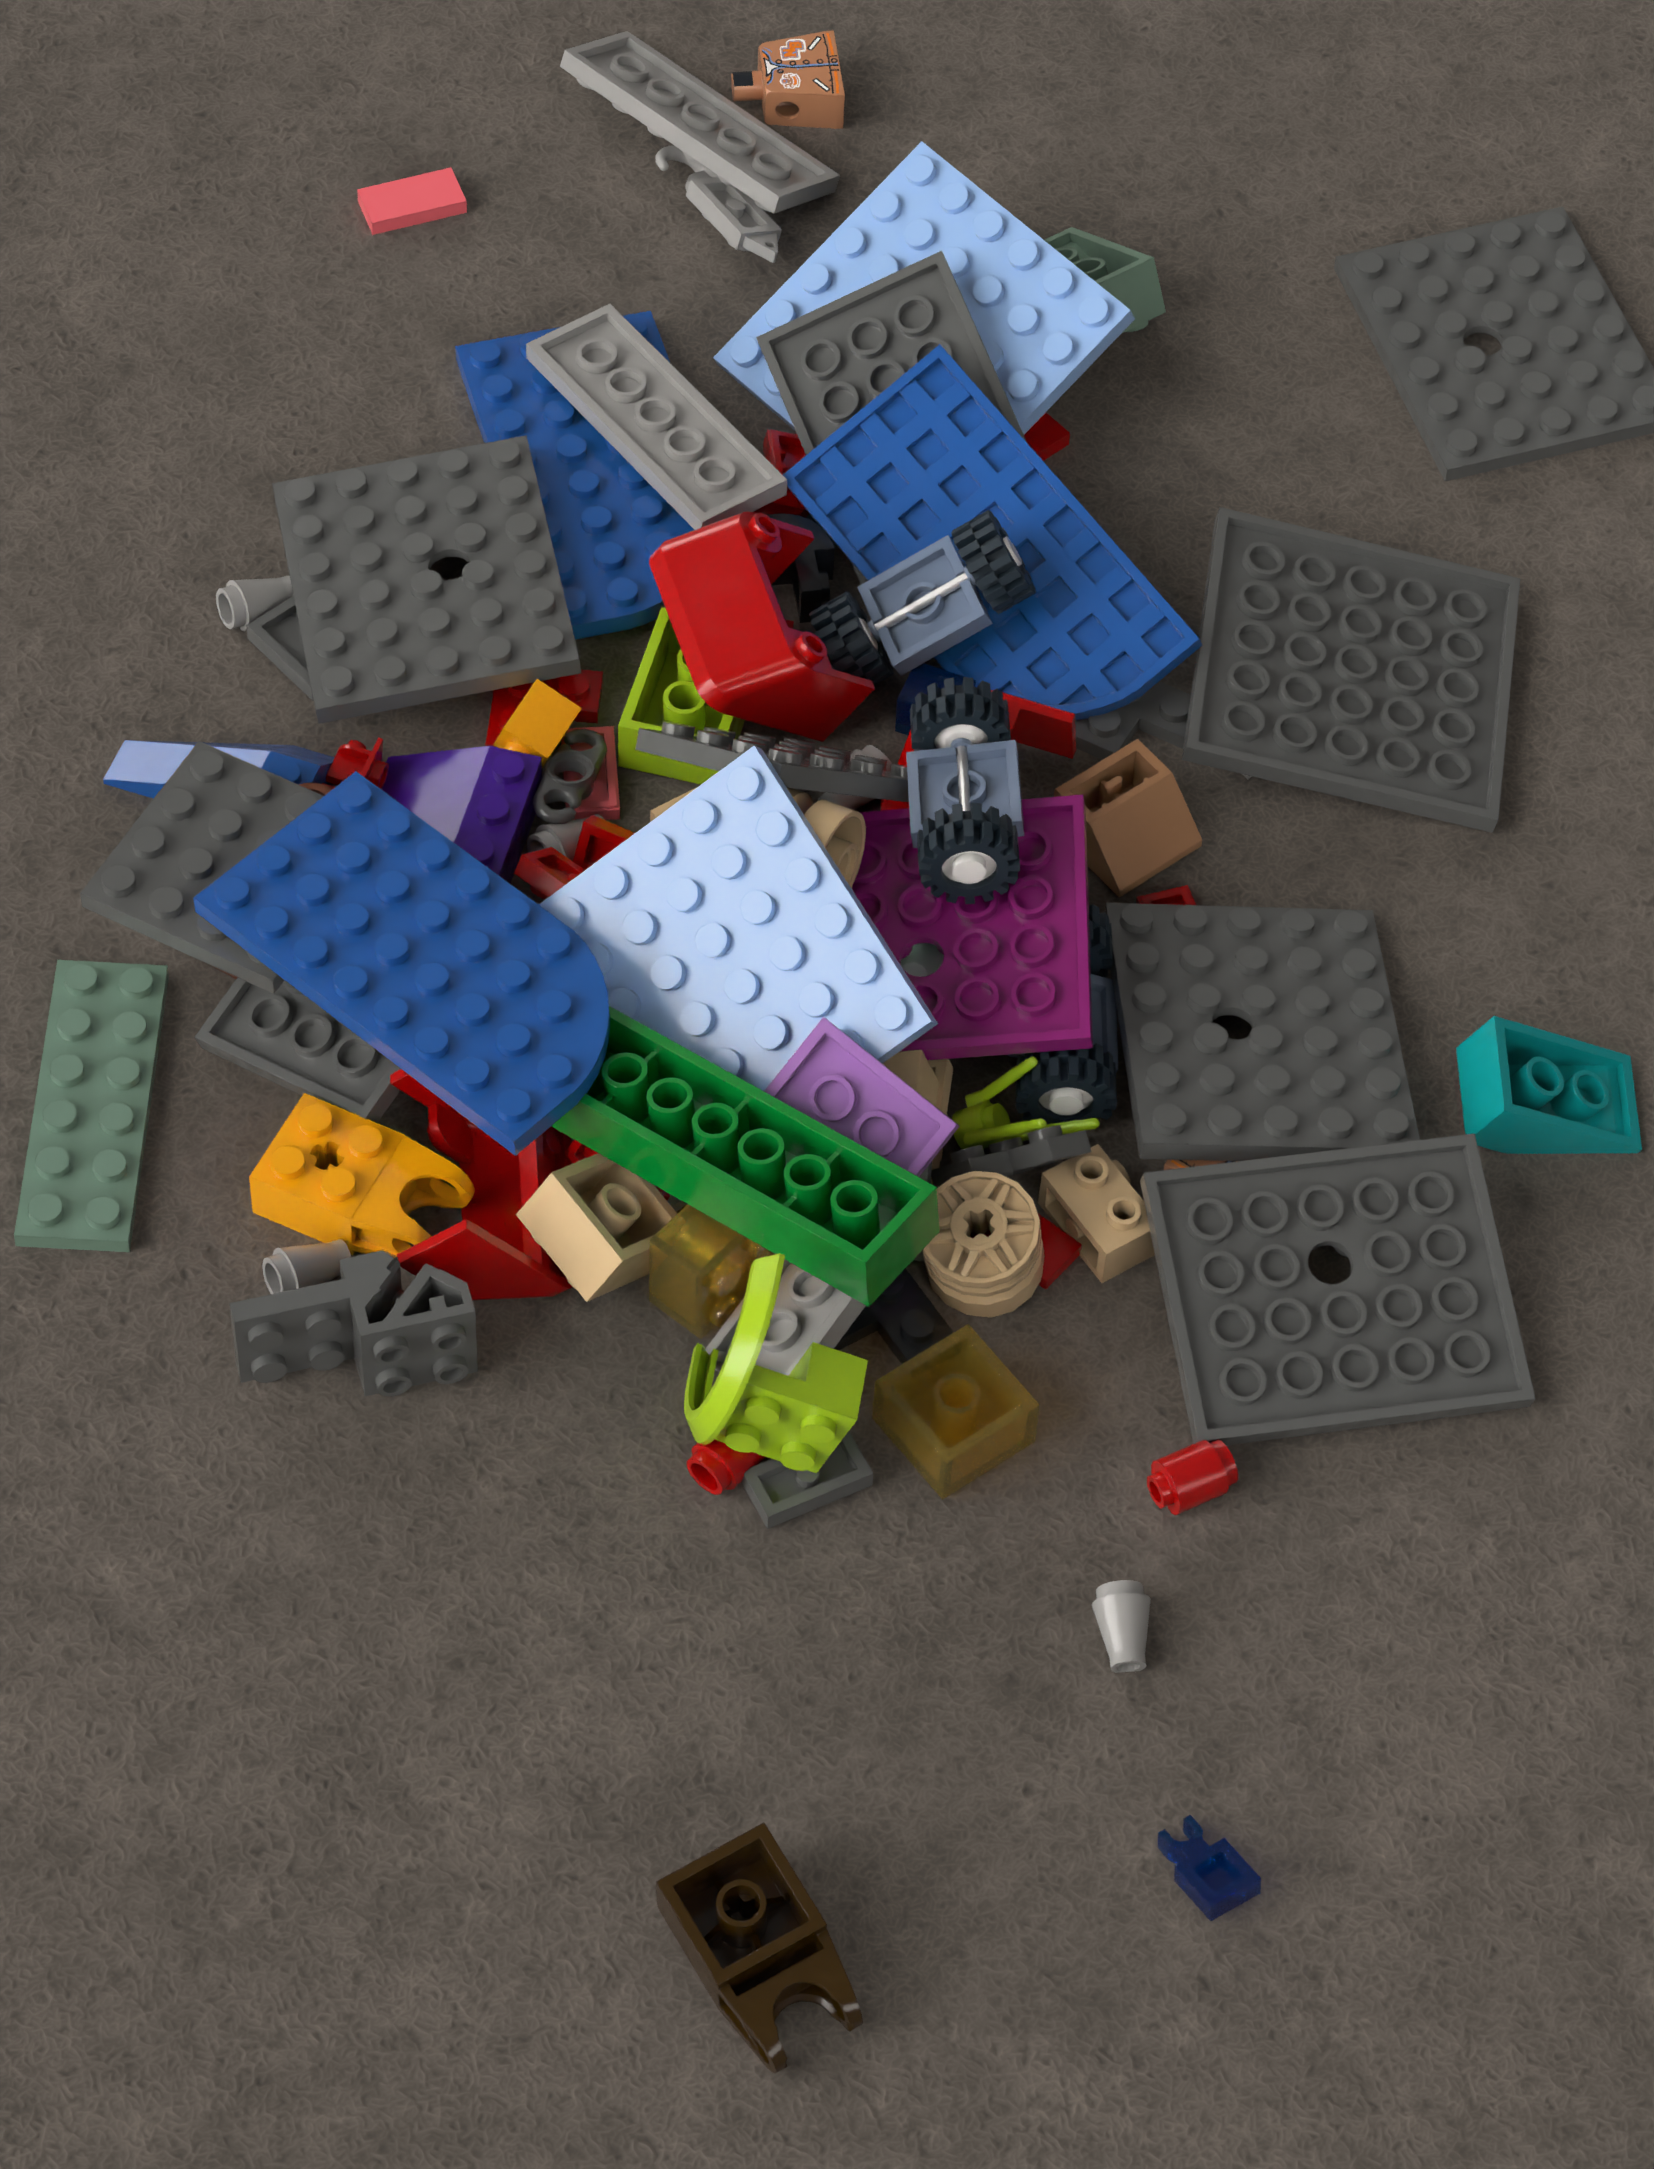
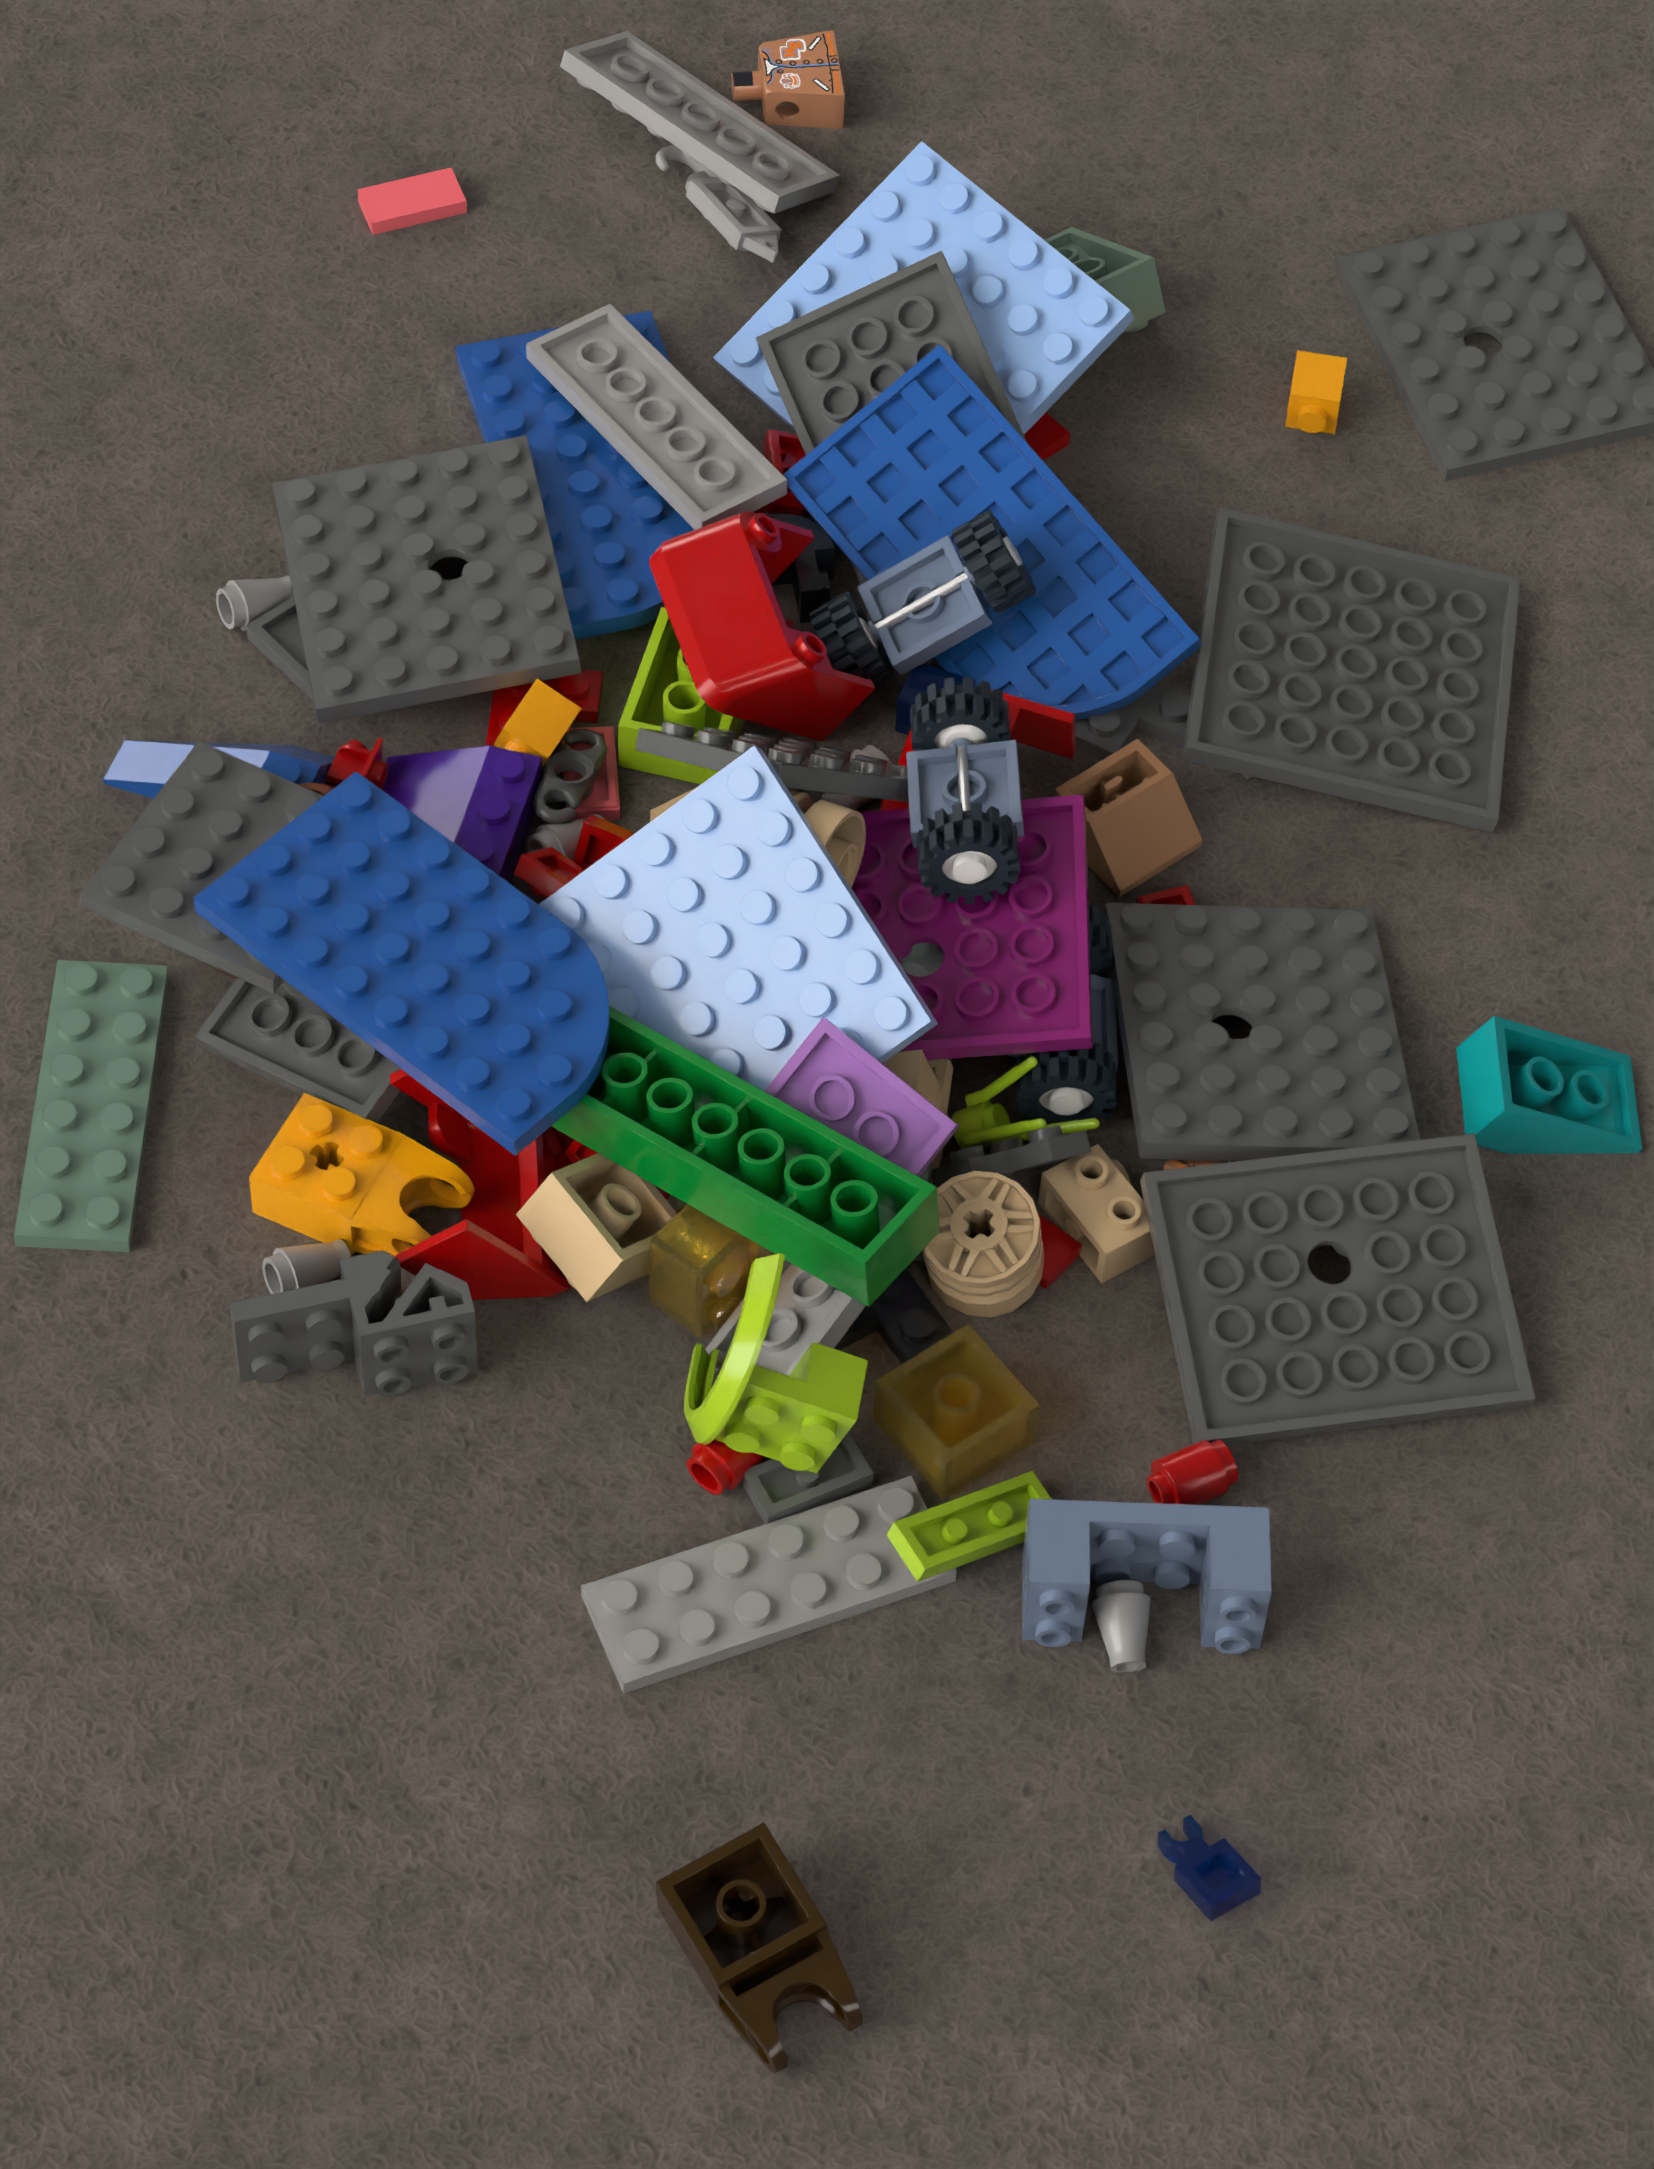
(756, 1586): none -> light grey plate
(966, 1527): none -> lime plate
(1146, 1542): none -> sand blue plate
(1315, 392): none -> light orange brick

